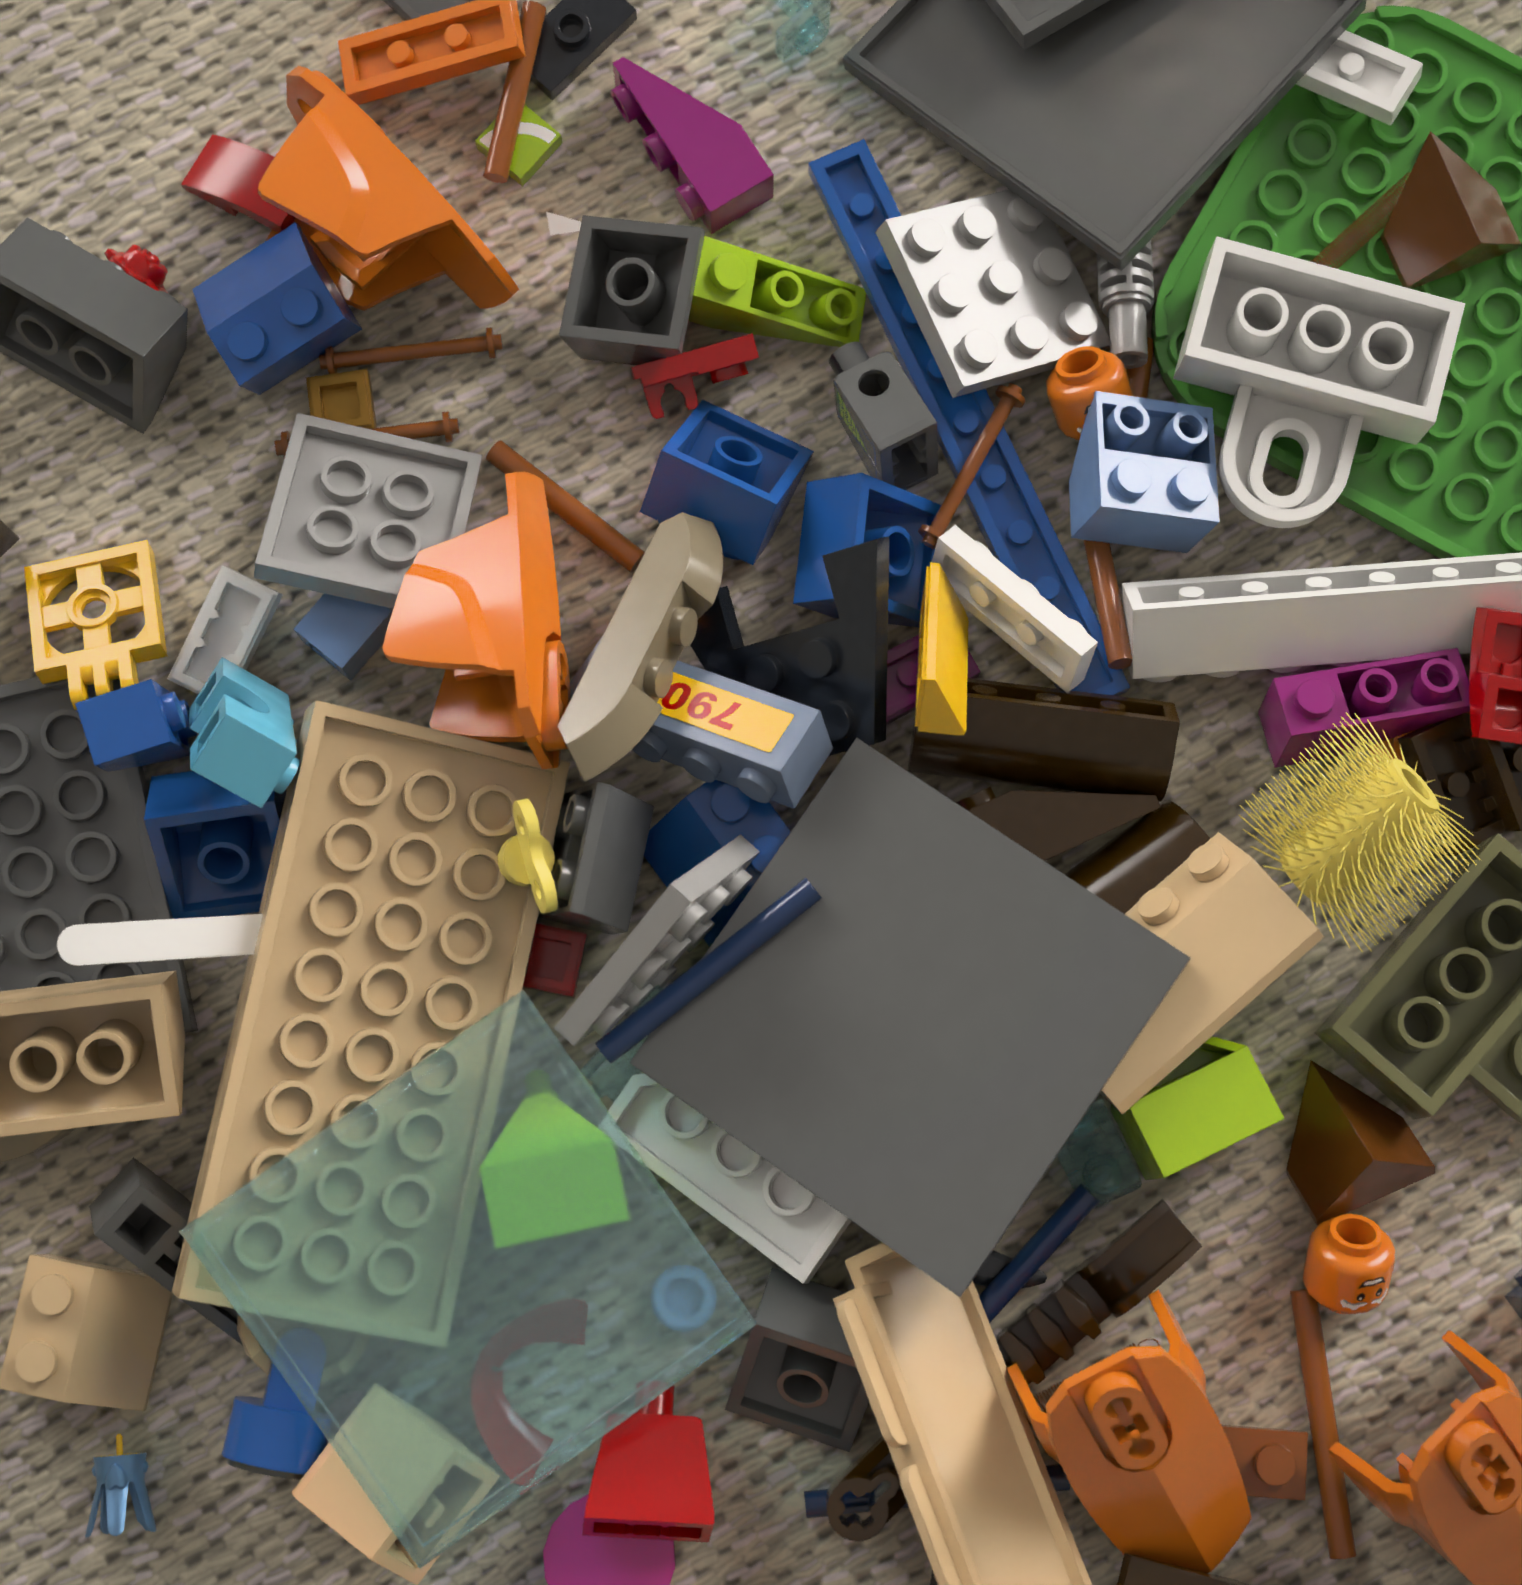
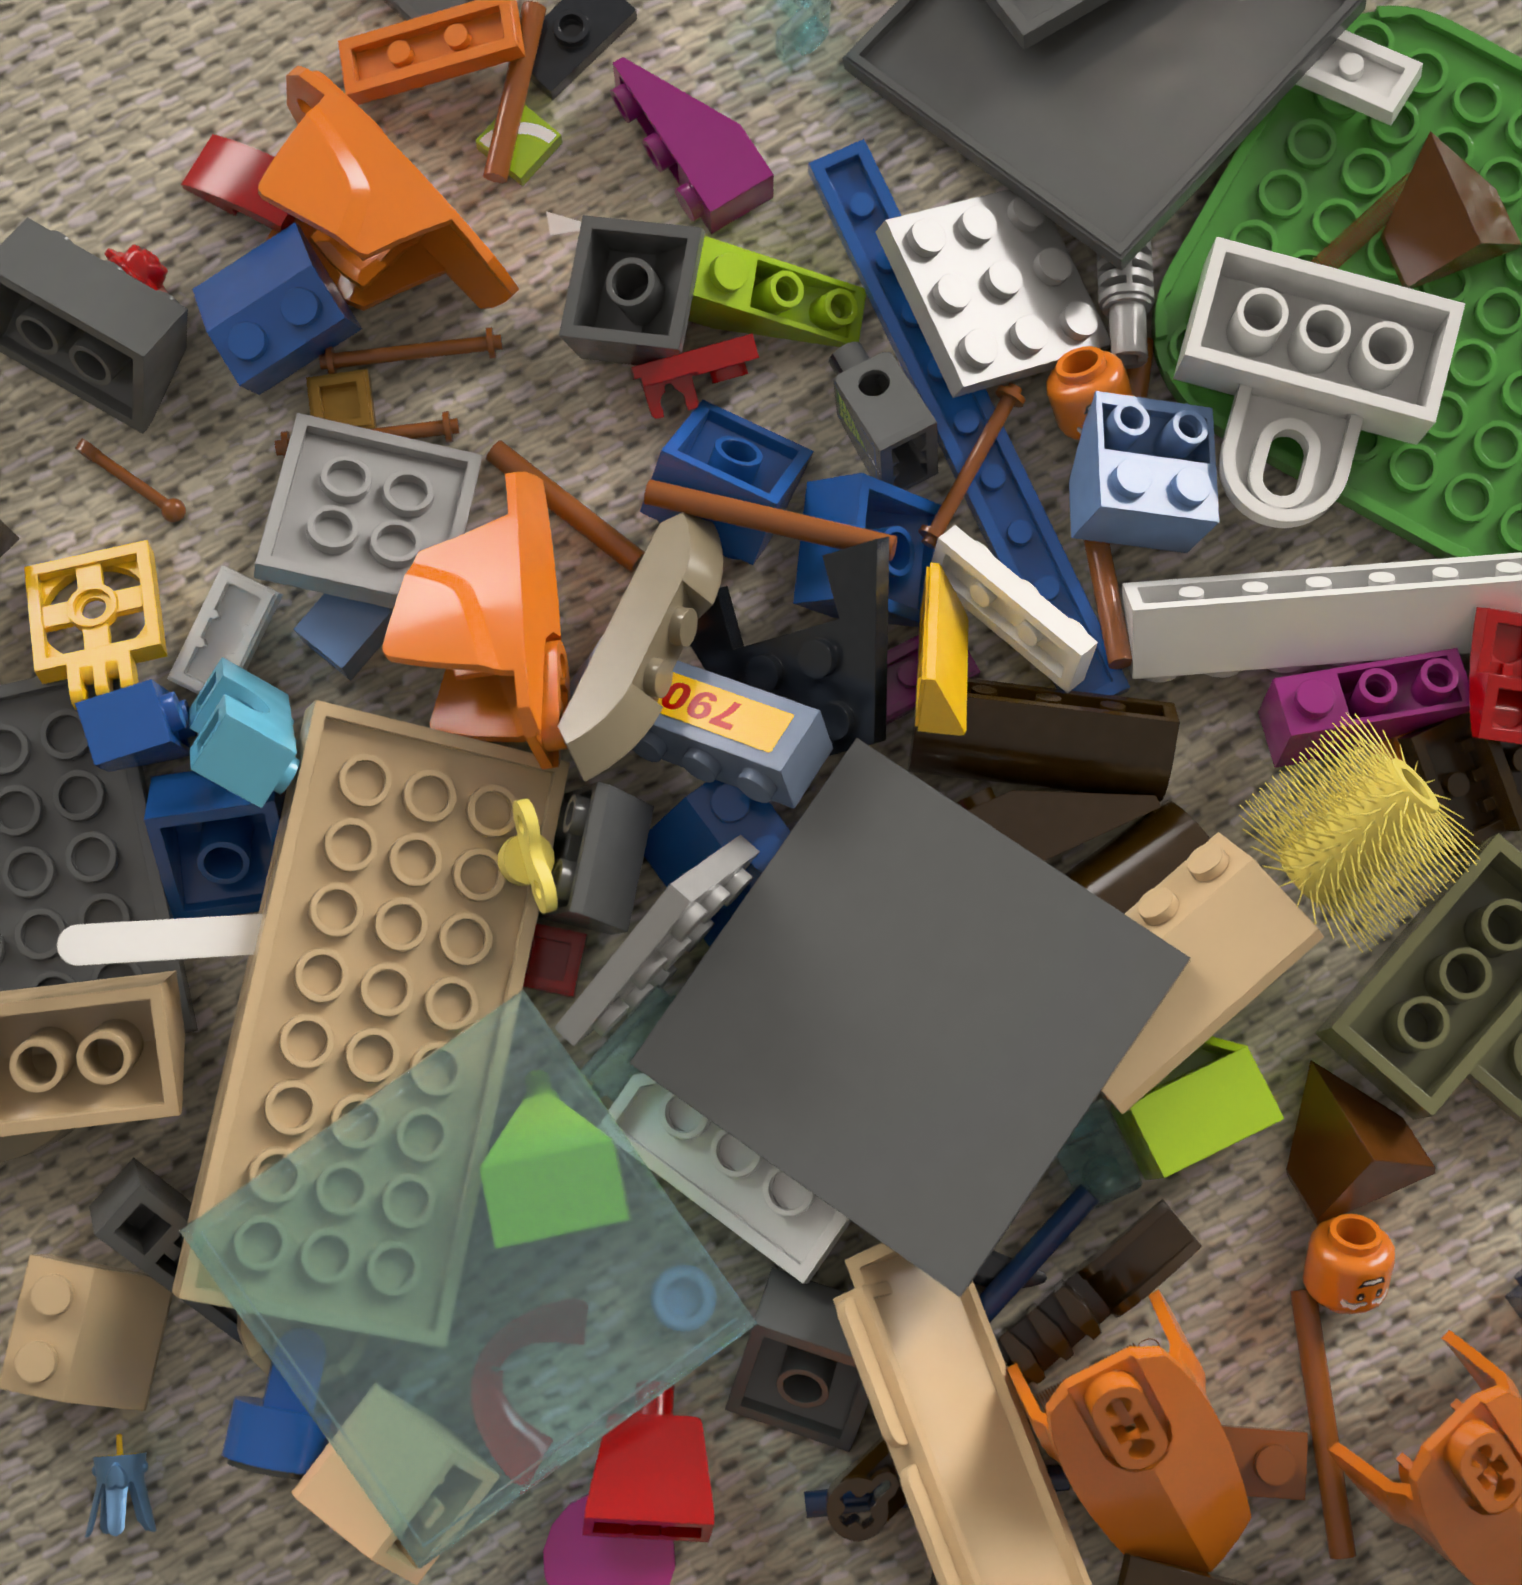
(171, 509): none -> dark orange hinge
(708, 970): dark blue bar -> none
(760, 517): none -> dark orange bar

